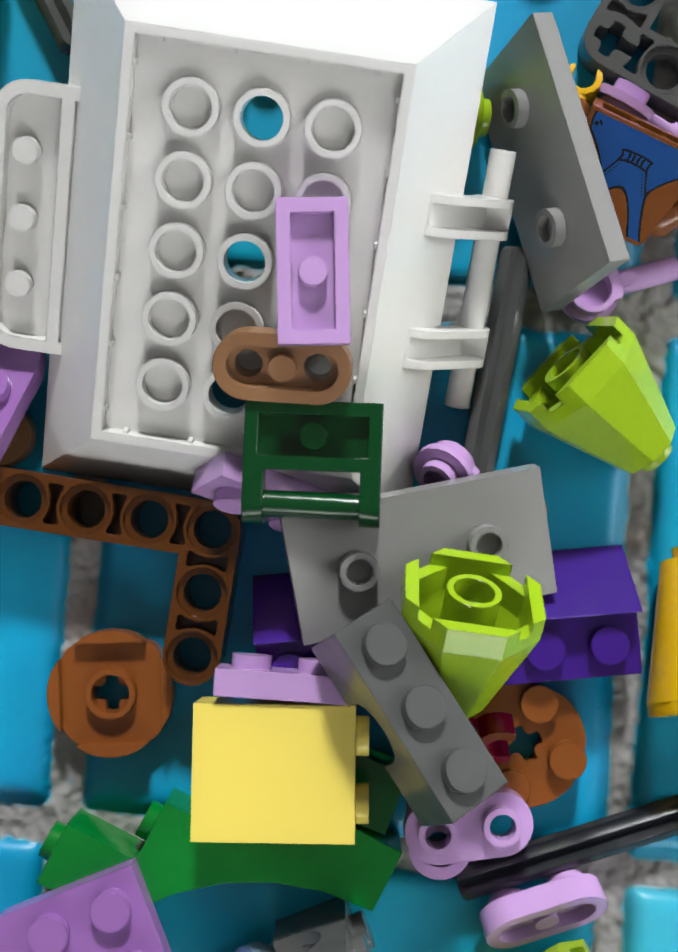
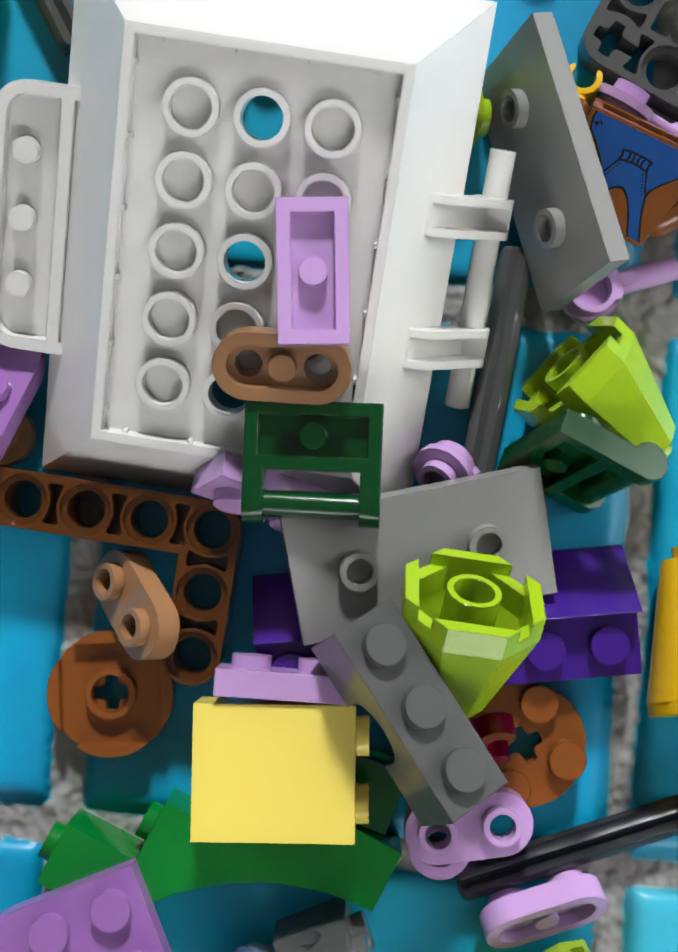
(136, 605): none -> medium nougat plate
(577, 447): none -> dark green plate

